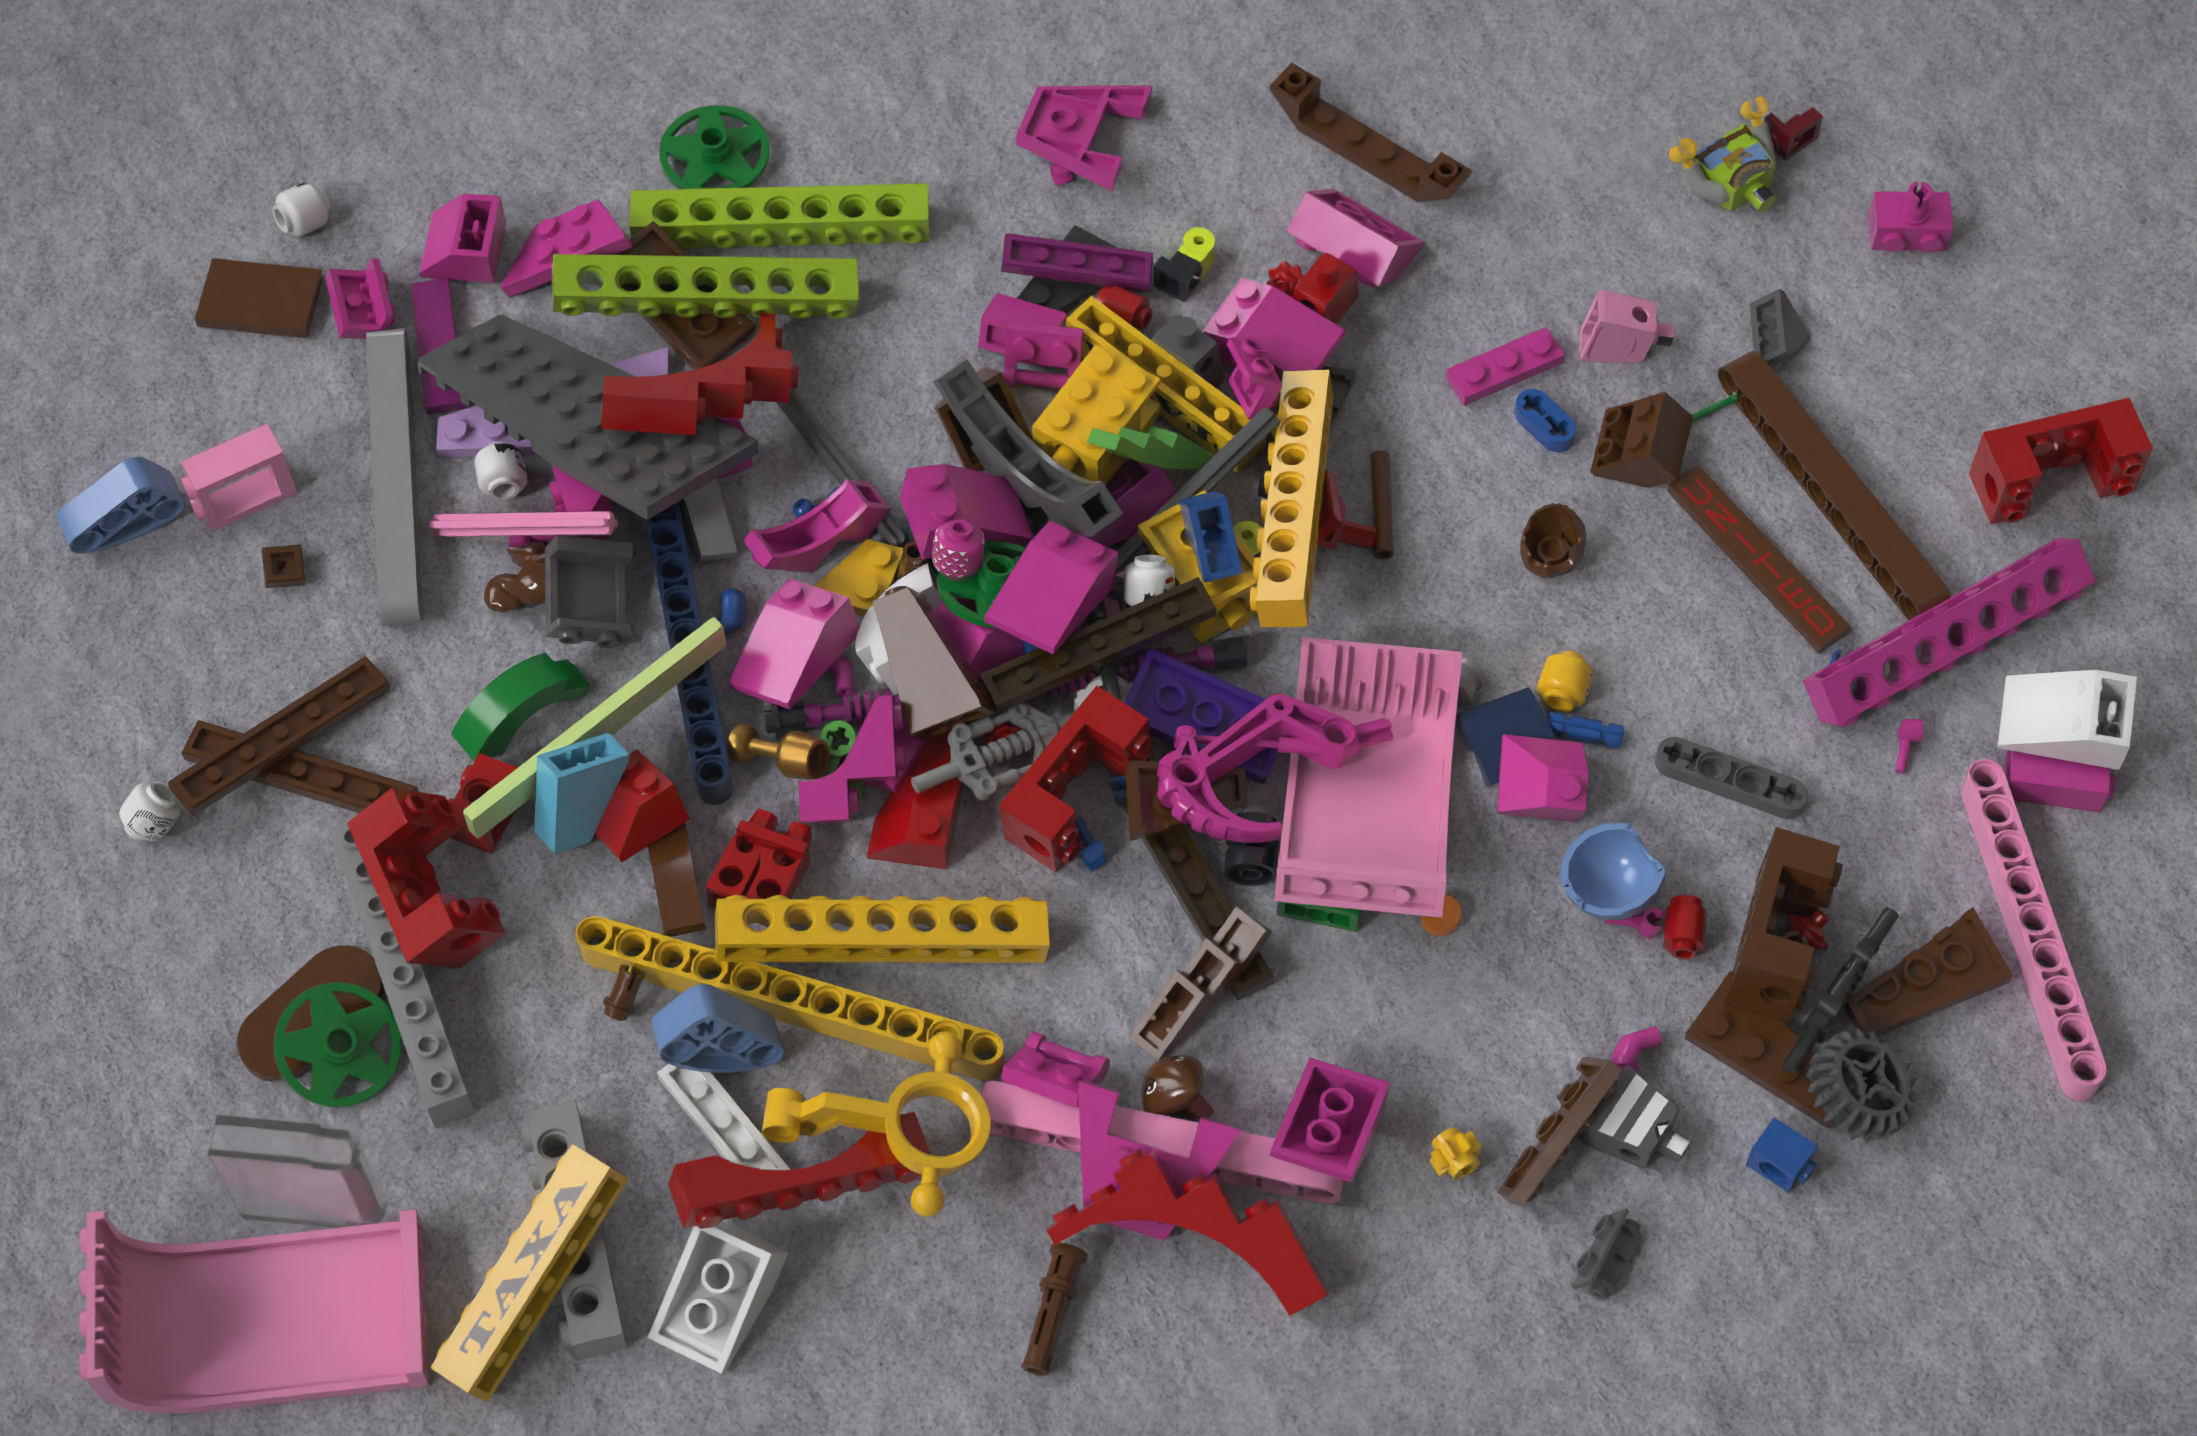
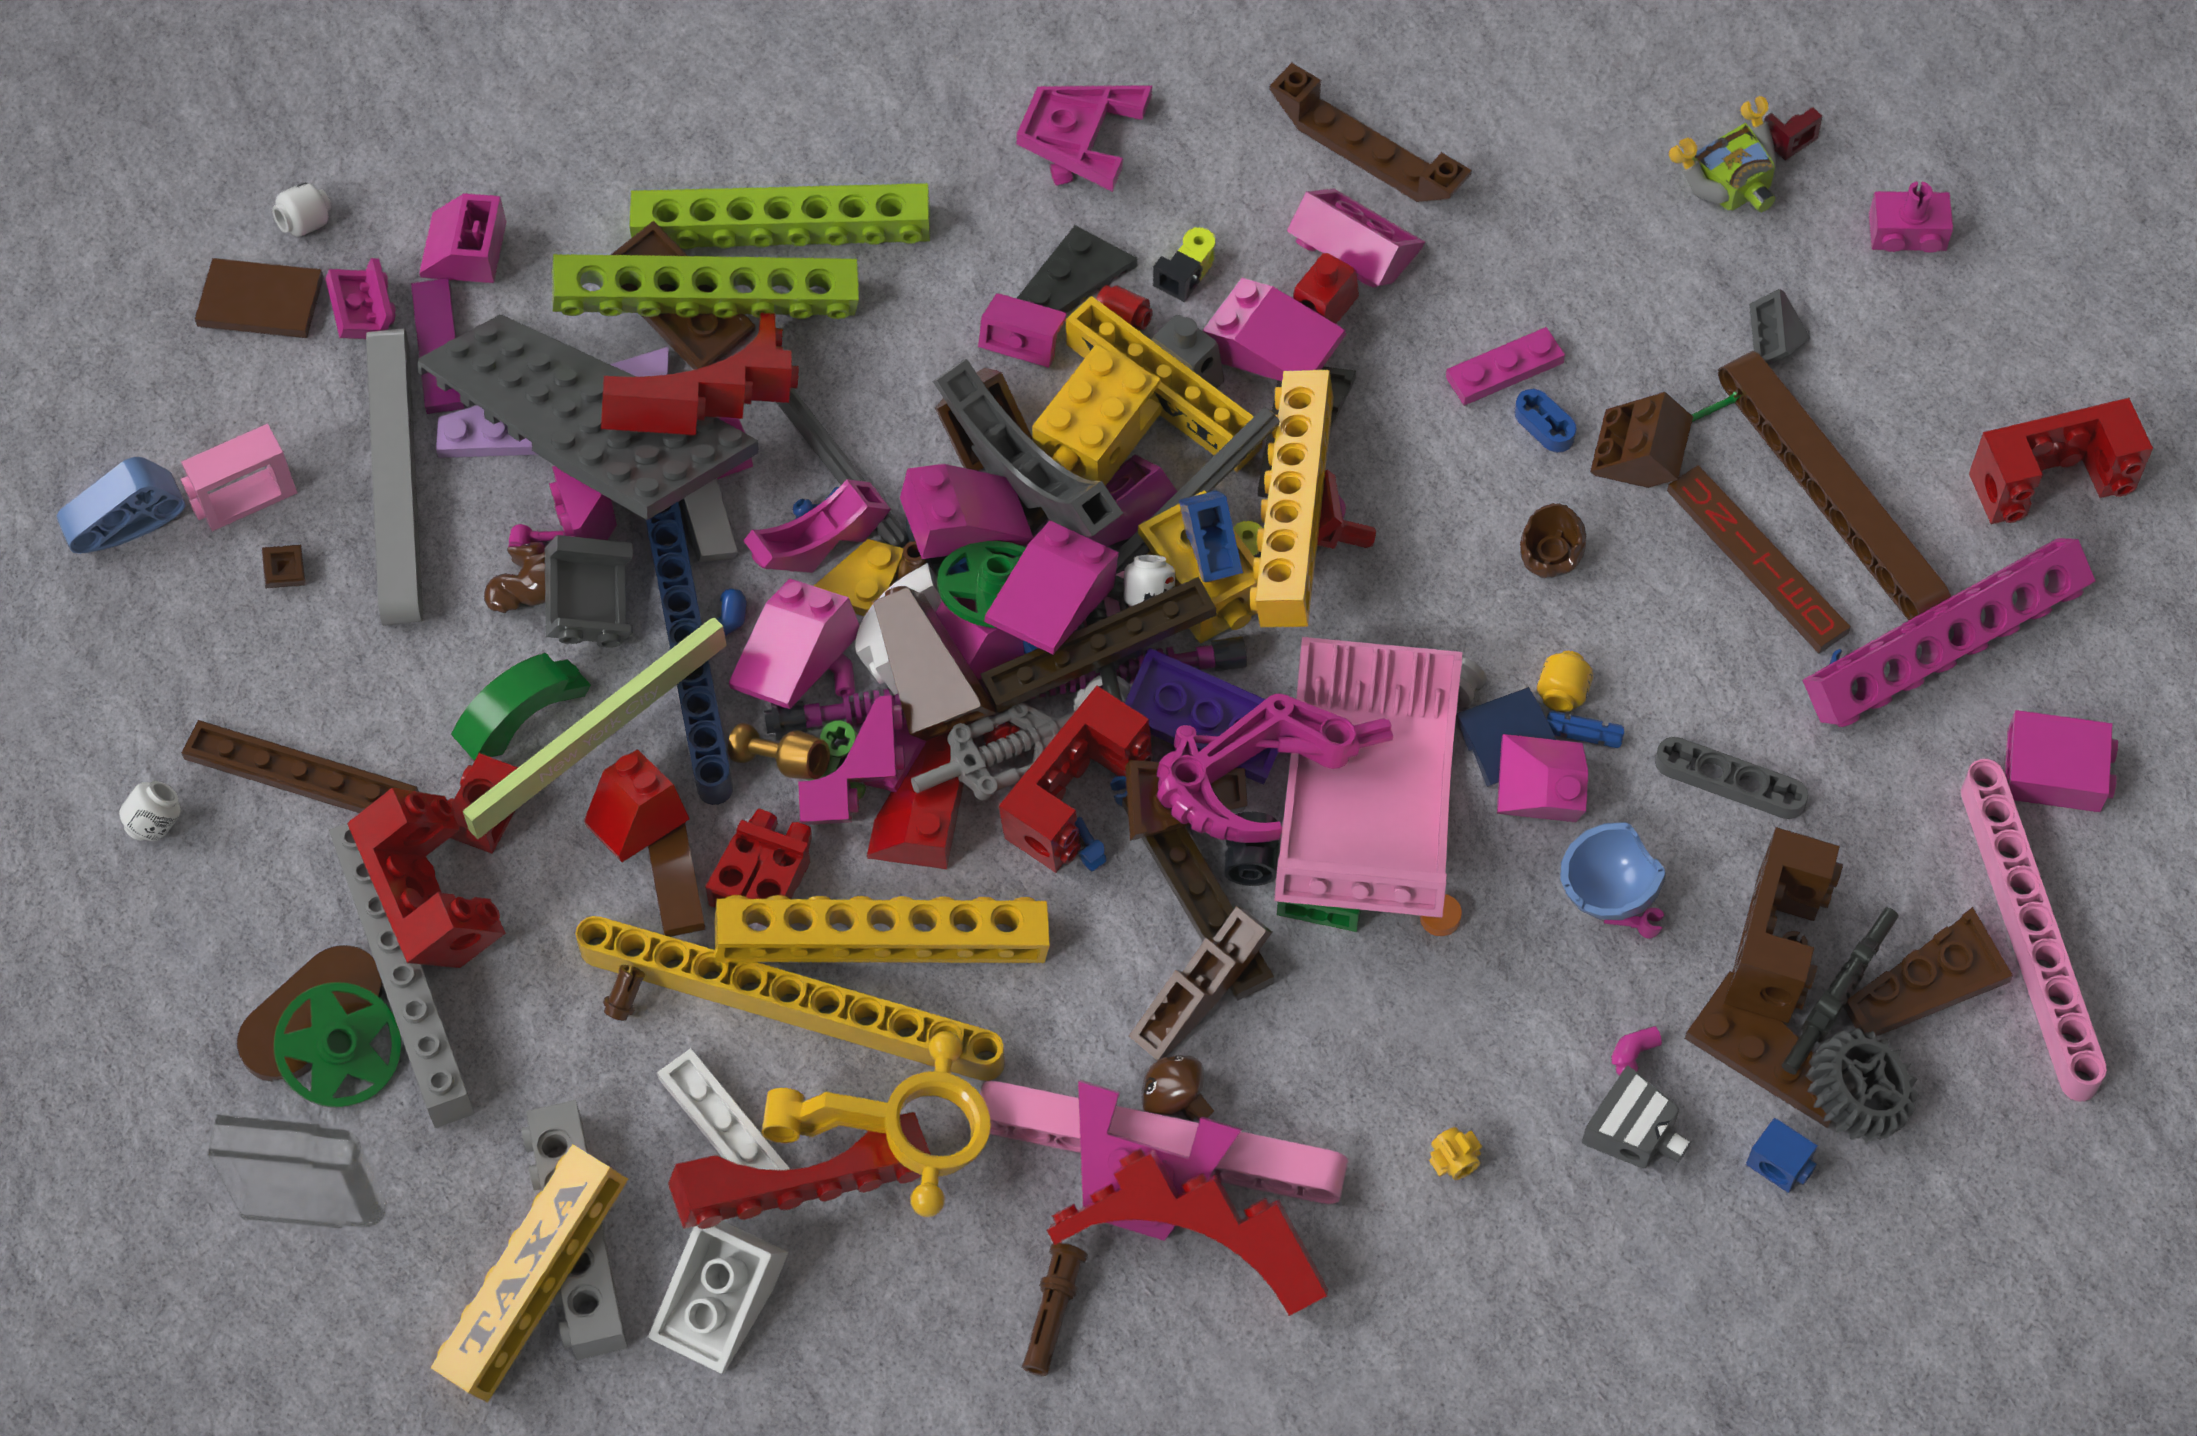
(253, 1316): bright pink panel -> none
(278, 736): reddish brown tile -> none
(500, 470): white head -> none
(523, 524): bright pink axle -> none
(575, 790): medium azure slope -> none
(581, 231): dark pink wing -> none
(714, 148): green wheel -> none
(715, 1032): medium blue beam -> none
(958, 549): dark pink head -> none
(1041, 346): dark pink plate -> none
(1053, 1069): dark pink plate -> none
(1077, 262): magenta tile -> none
(1155, 448): bright green slope -> none
(1254, 377): dark pink bracket -> none
(1285, 277): red plant -> none
(1331, 1120): dark pink slope -> none
(1382, 504): reddish brown piece -> none
(1557, 1130): reddish brown wing -> none
(1612, 1238): dark grey hinge -> none
(1621, 329): bright pink torso -> none
(1685, 927): red brick -> none
(1811, 928): red plant -> none
(1909, 731): dark pink hand -> none
(2069, 716): white slope -> none

